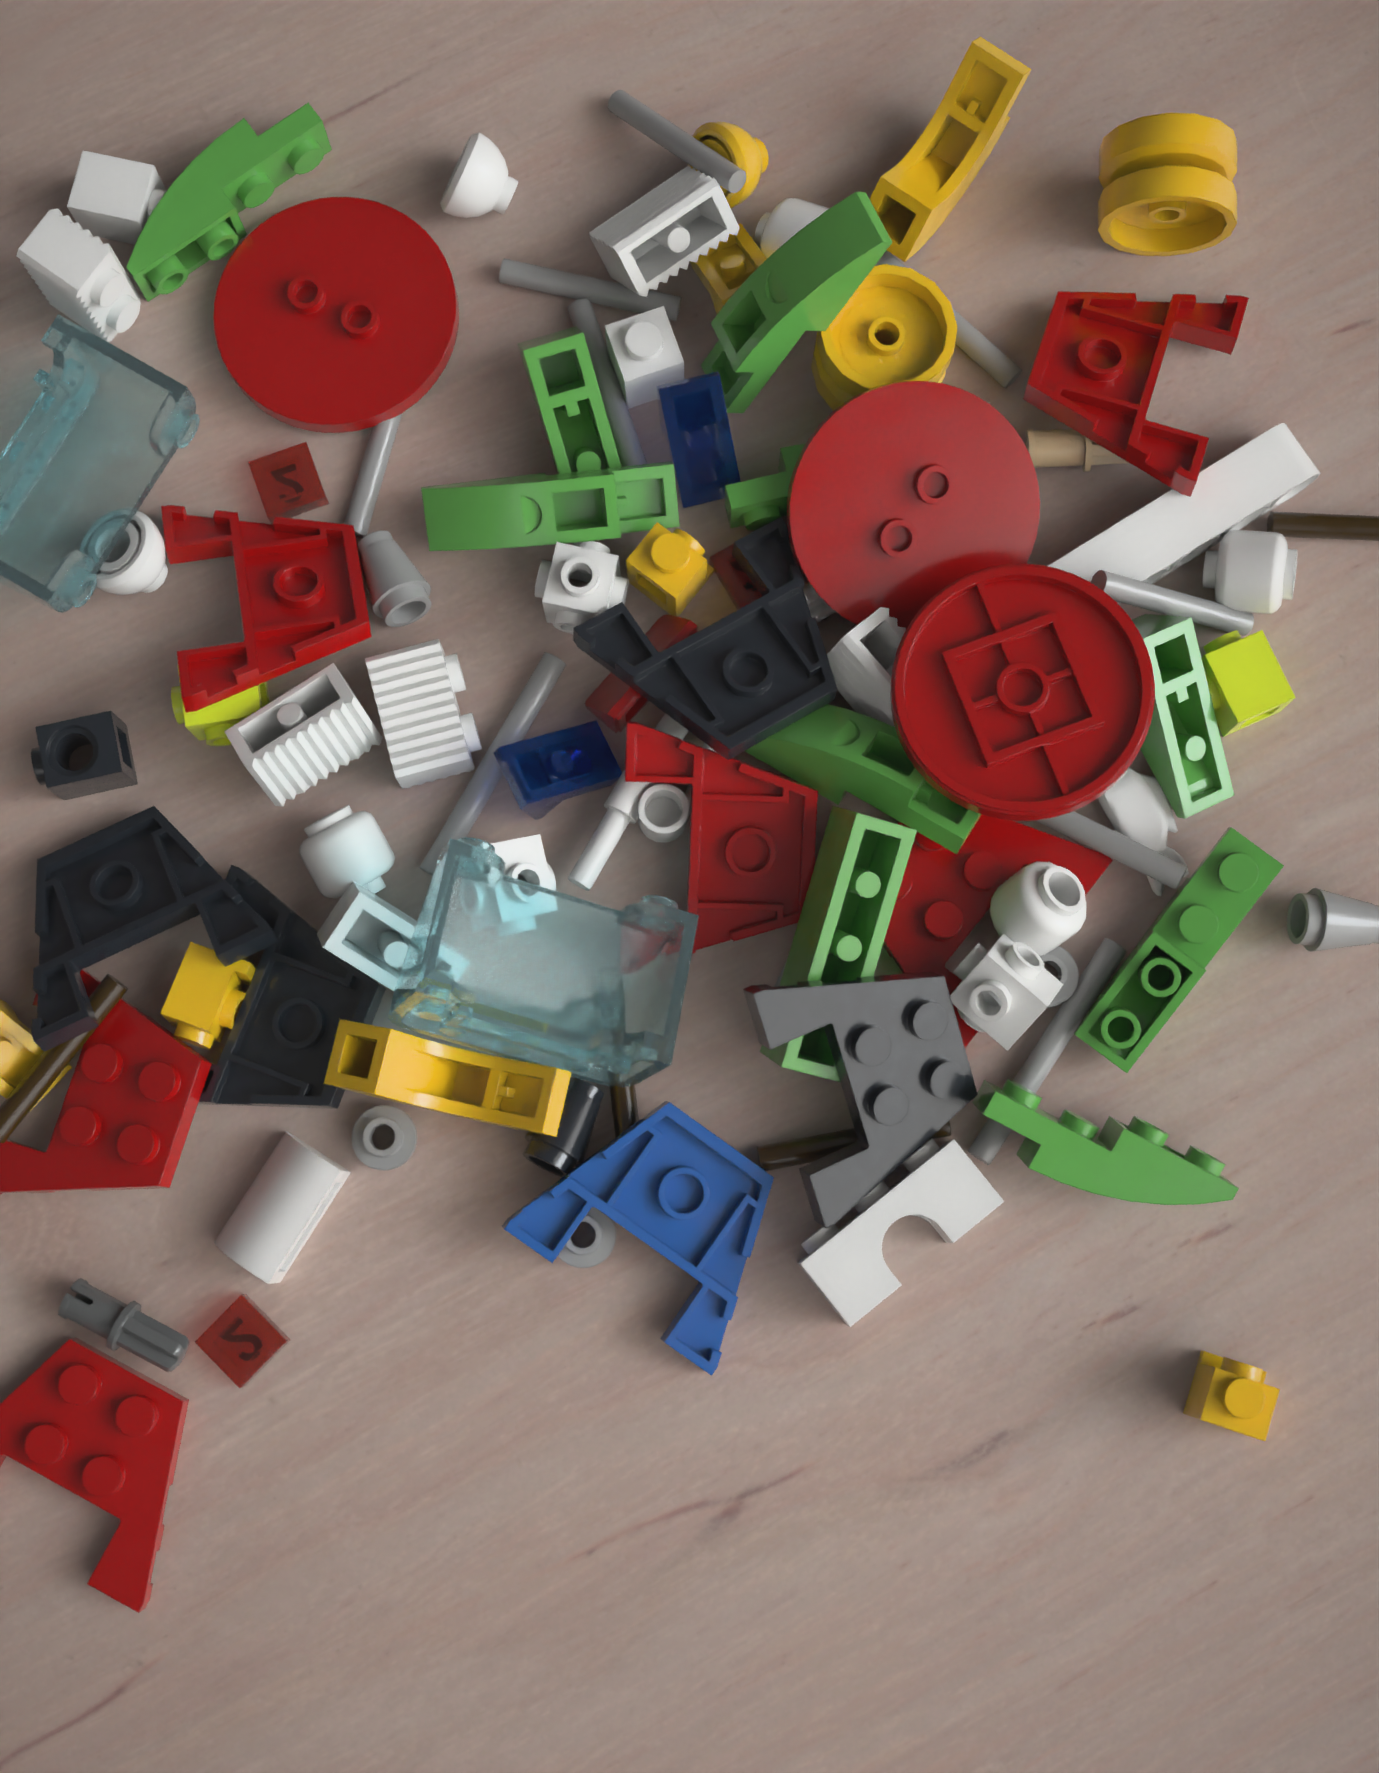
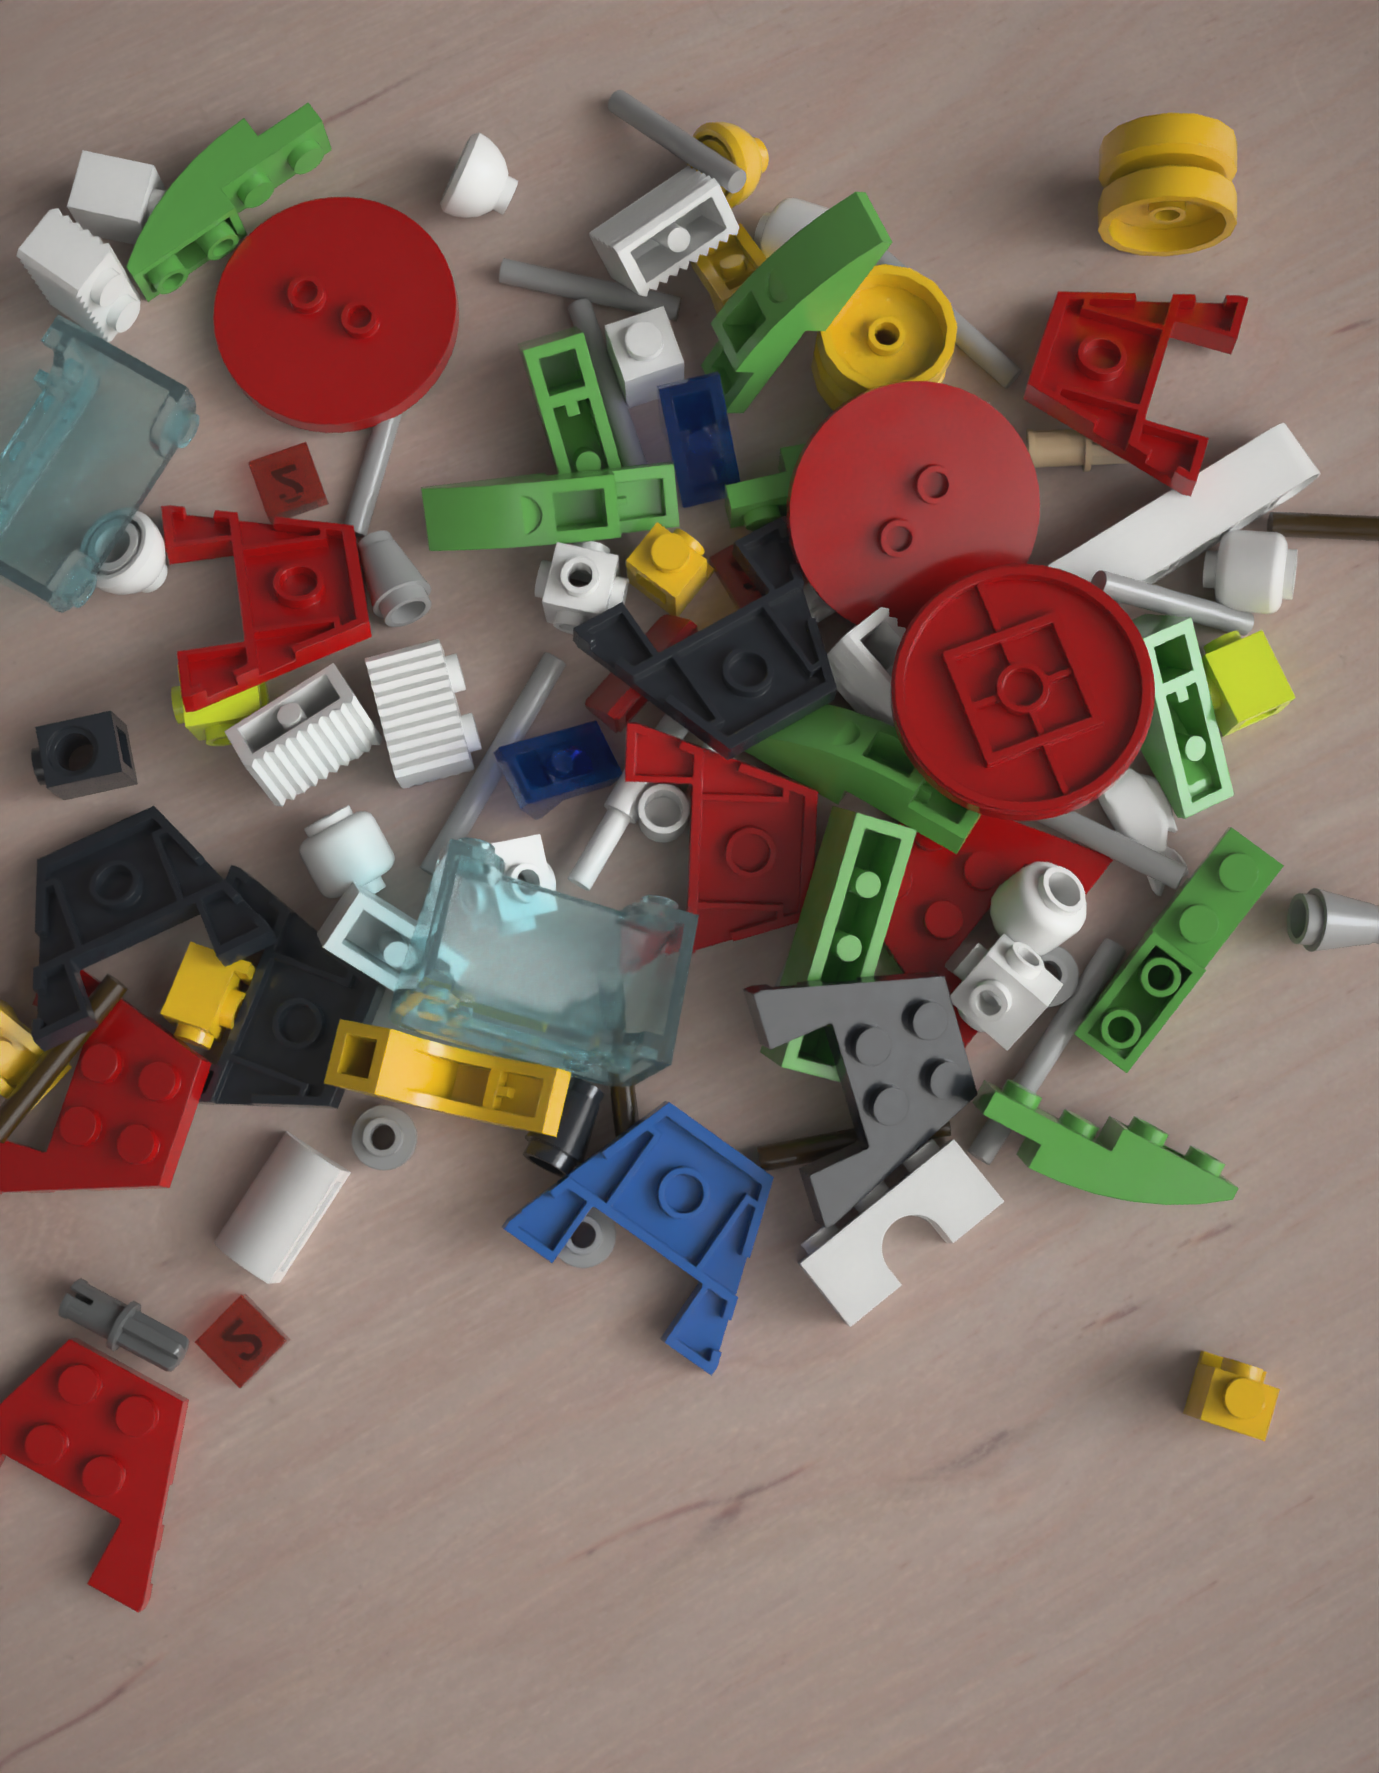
(951, 150): yellow arch -> none

